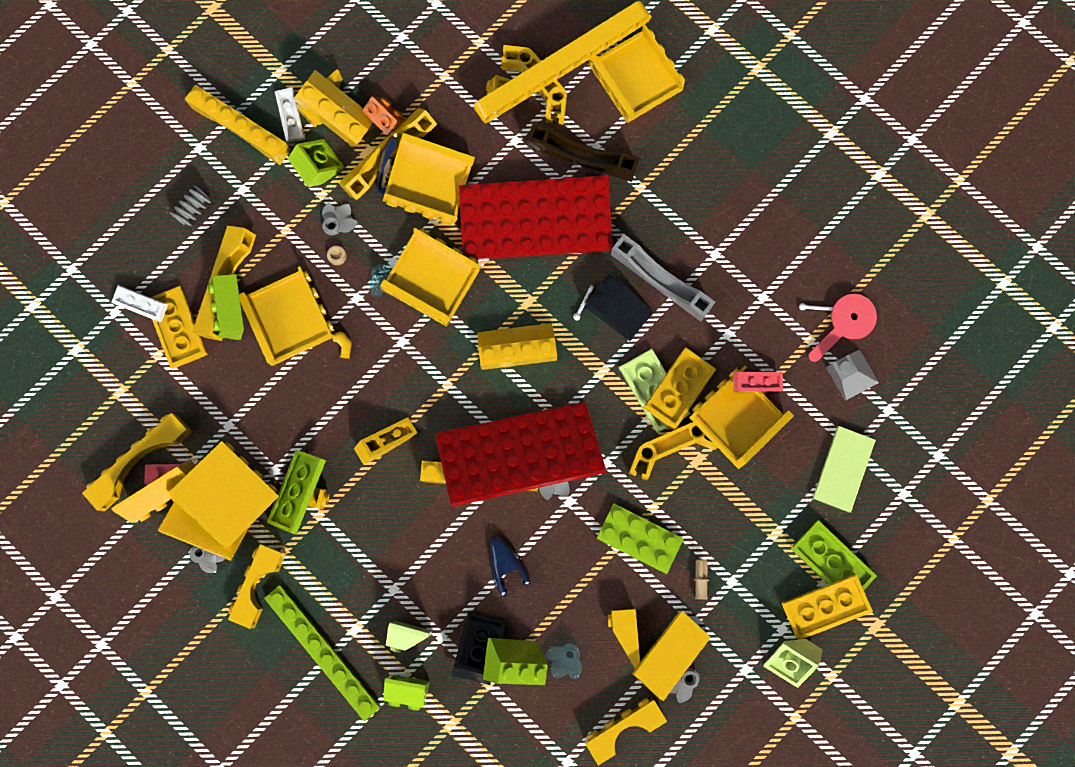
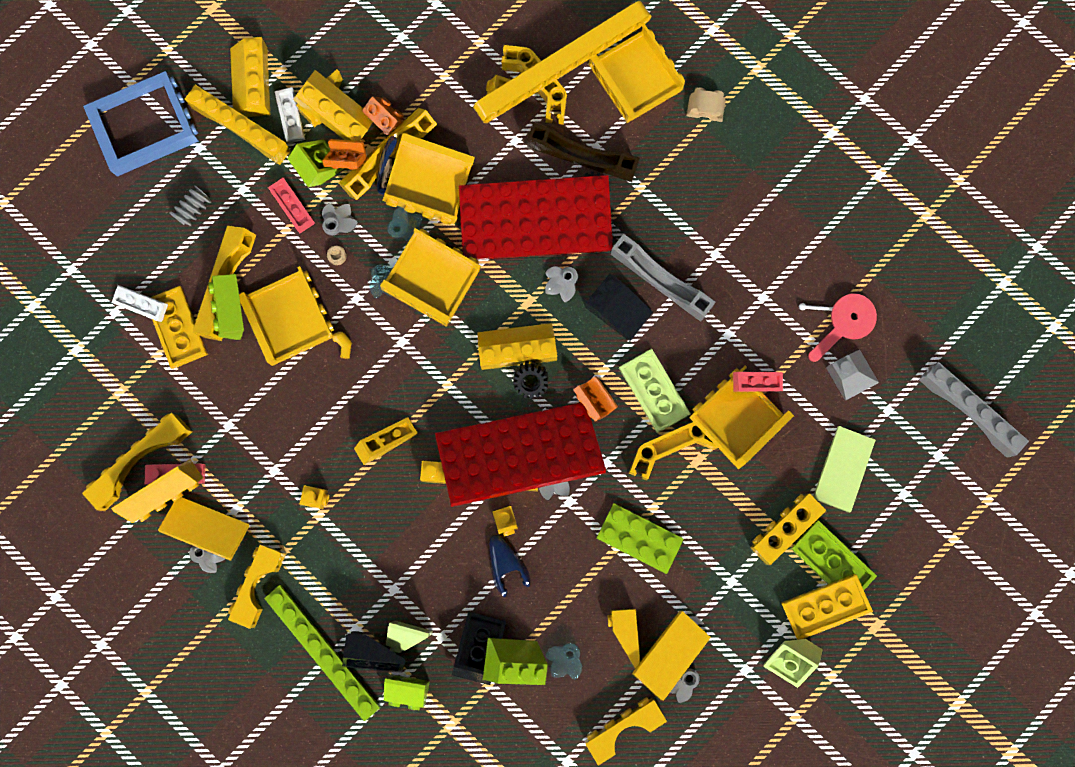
(151, 152): none -> medium blue window
(223, 494): yellow panel -> none
(250, 77): none -> yellow slope
(291, 205): none -> coral plate
(296, 491): lime plate -> none
(345, 154): none -> orange bracket
(366, 653): none -> black slope
(406, 222): none -> clear light blue plate
(505, 521): none -> yellow bracket
(525, 388): none -> black tyre
(559, 284): none -> light grey plate
(576, 316): white hinge -> none
(595, 399): none -> orange bracket
(679, 388): yellow tile -> none
(701, 579): tan axle -> none
(706, 104): none -> tan cylinder
(812, 511): none -> yellow brick
(998, 430): none -> light grey arch

